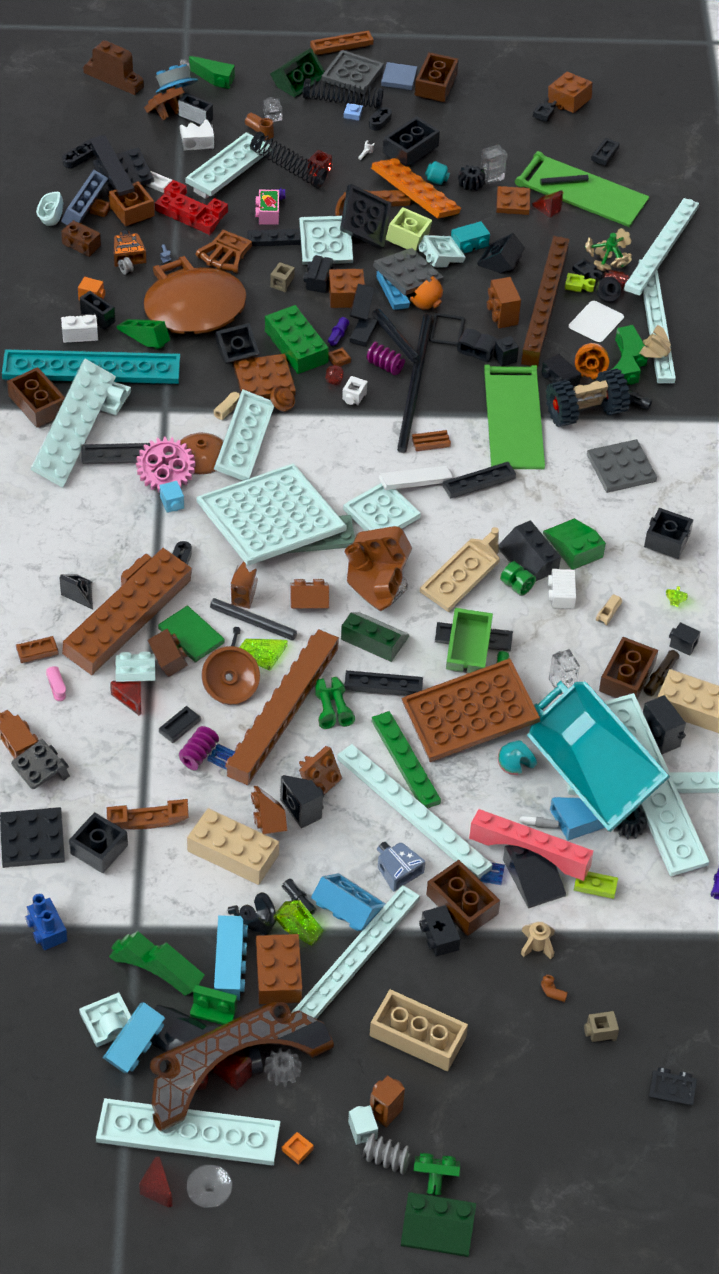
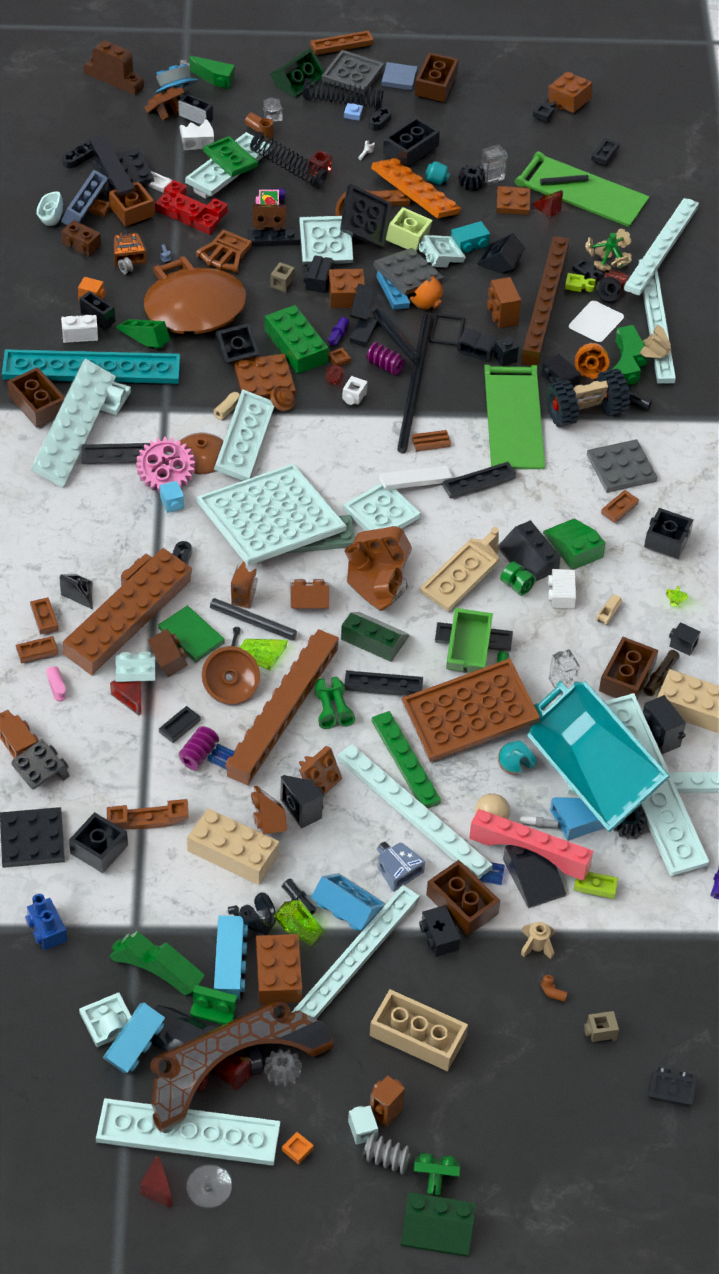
(44, 615): none -> dark orange plate
(230, 156): none -> green tile
(269, 216): none -> reddish brown brick
(493, 804): none -> tan piece
(619, 506): none -> dark orange plate

